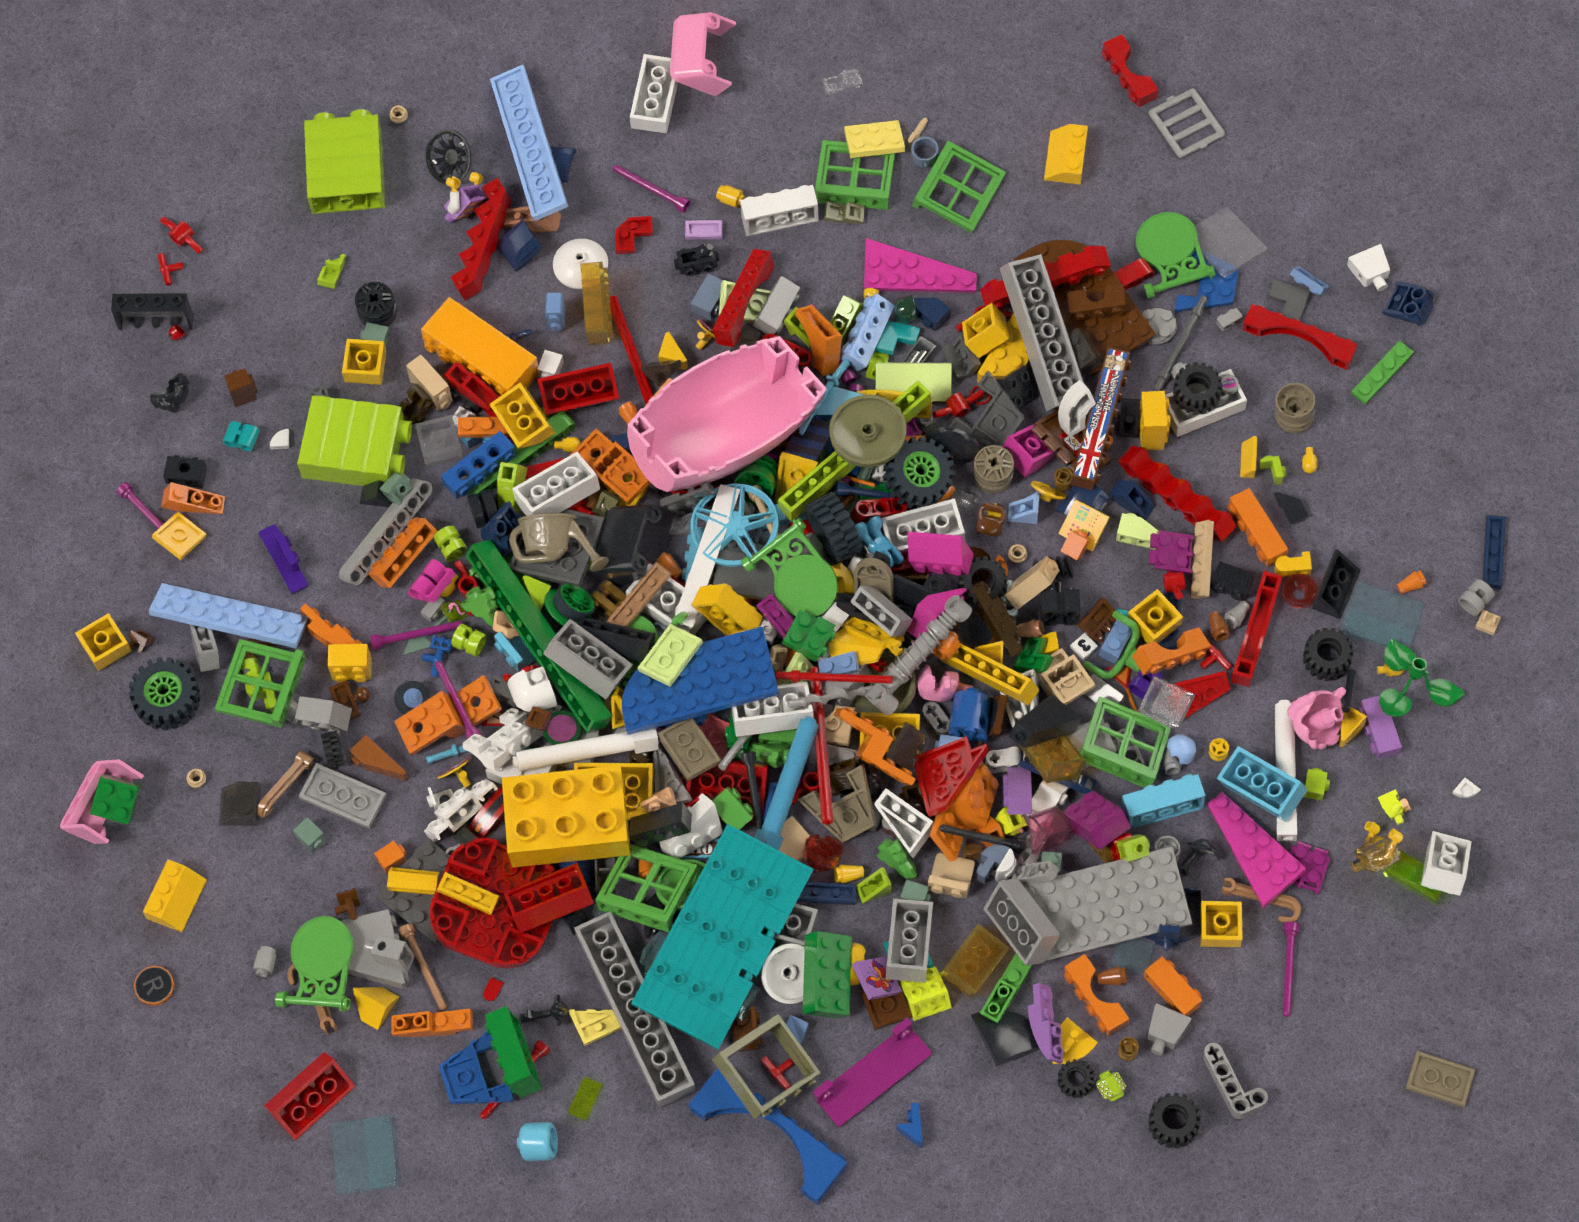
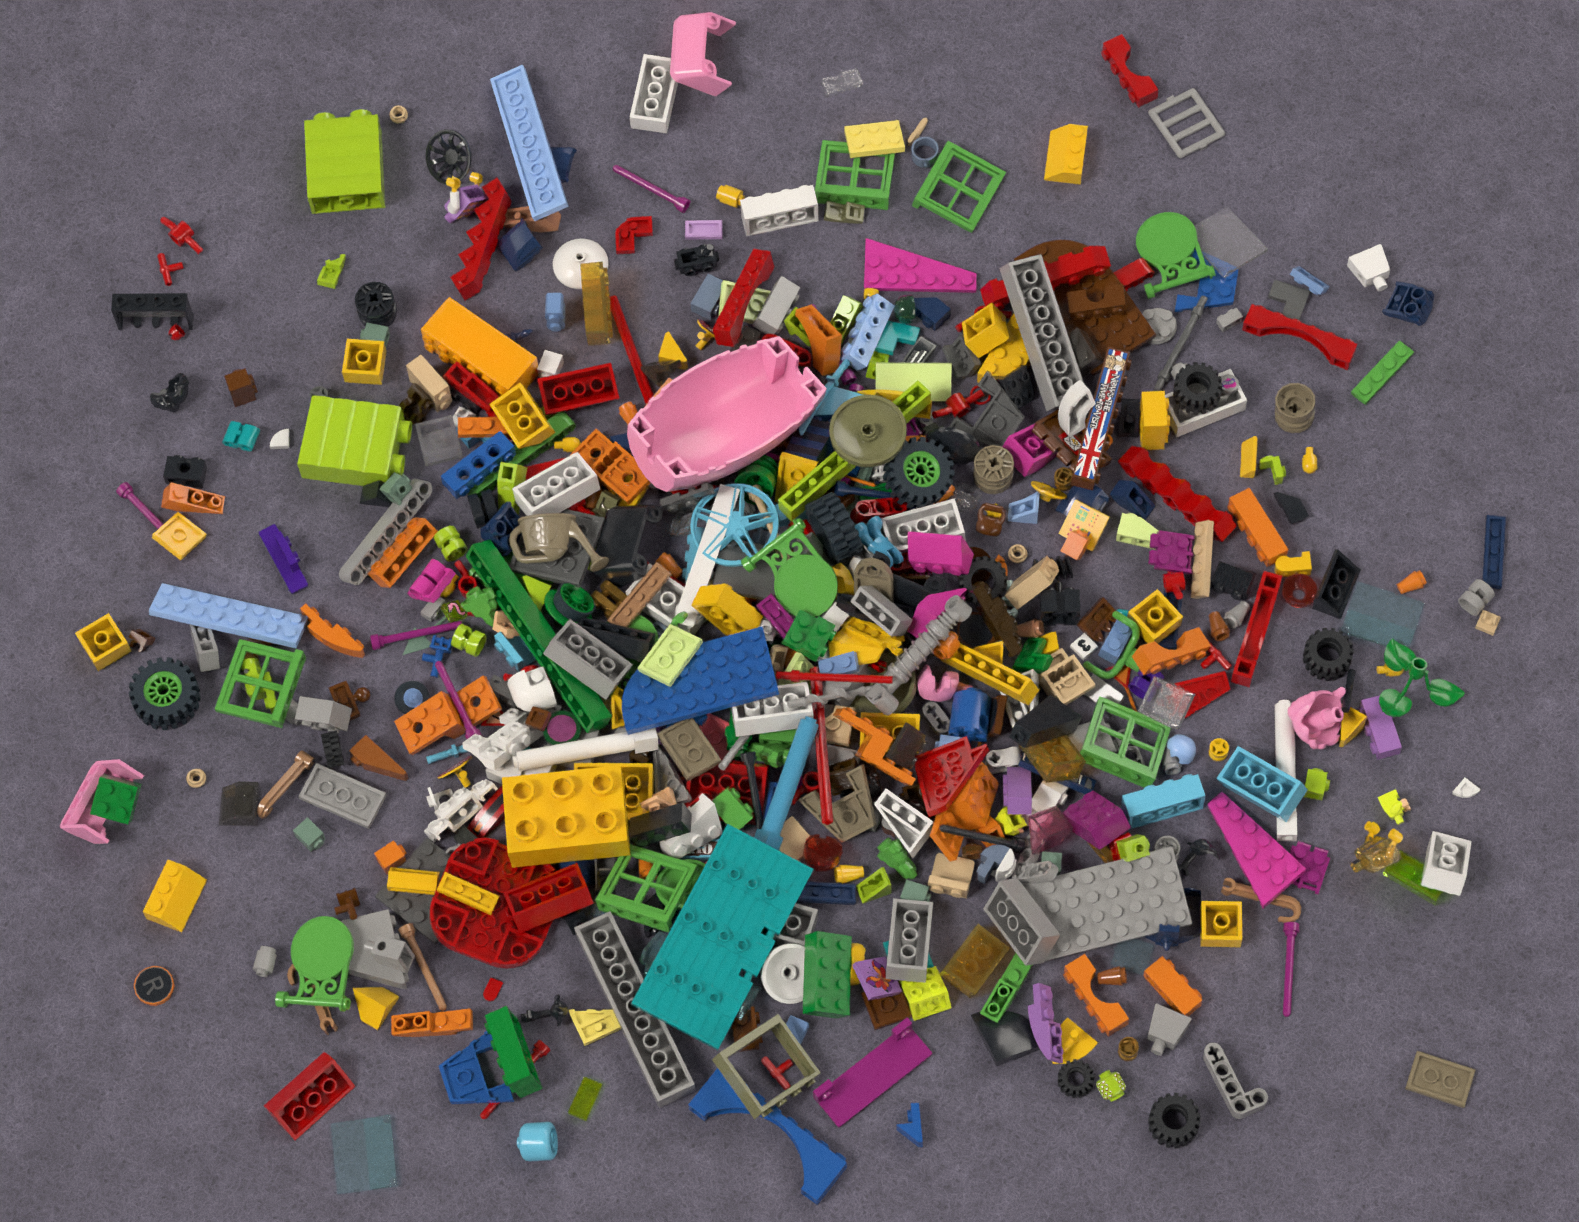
(349, 662): yellow brick -> none

